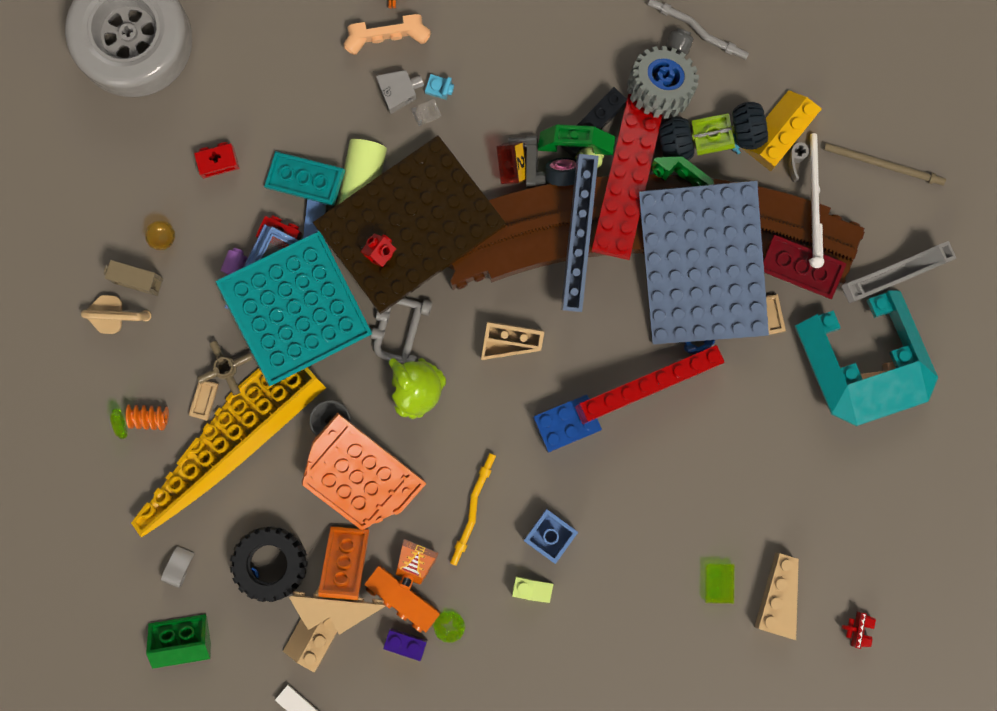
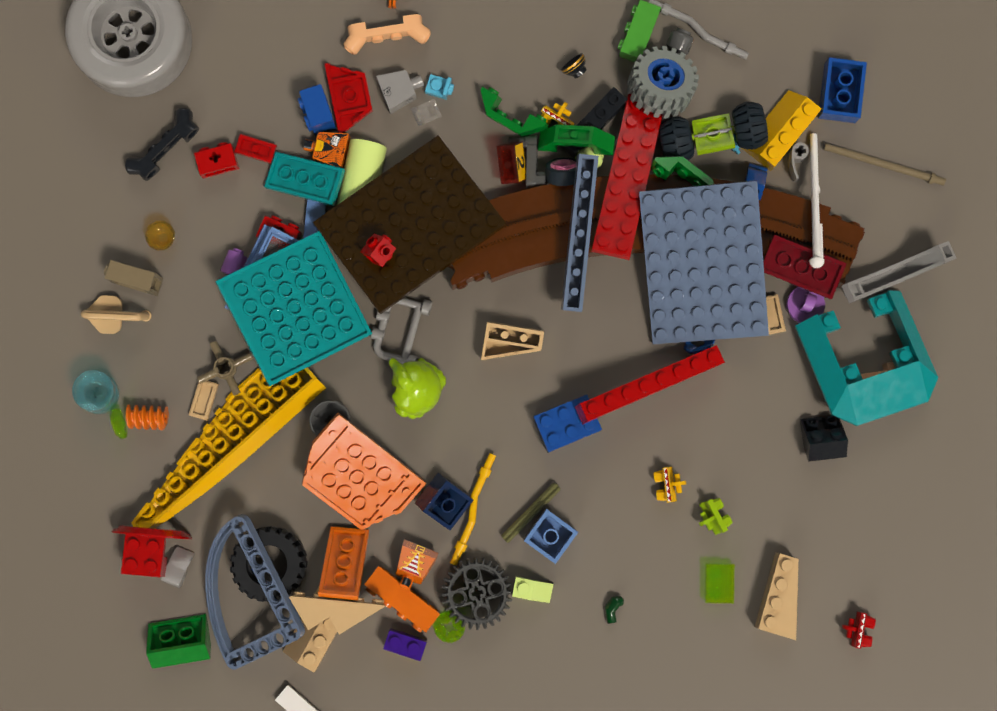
(92, 382): none -> clear light blue wheel
(145, 166): none -> black plate
(146, 549): none -> red piece
(255, 149): none -> red plate
(268, 588): none -> sand blue beam
(315, 105): none -> blue brick
(329, 148): none -> torso
(348, 96): none -> red wing
(443, 501): none -> dark blue slope
(478, 602): none -> dark grey gear
(531, 512): none -> olive axle
(532, 125): none -> green slope
(551, 114): none -> yellow hips
(575, 66): none -> black piece
(611, 606): none -> dark green arm
(638, 30): none -> bright green brick
(669, 493): none -> yellow hips
(712, 517): none -> lime hips
(757, 173): none -> blue piece
(804, 304): none -> medium lavender tile
(823, 438): none -> black slope
(842, 90): none -> blue brick

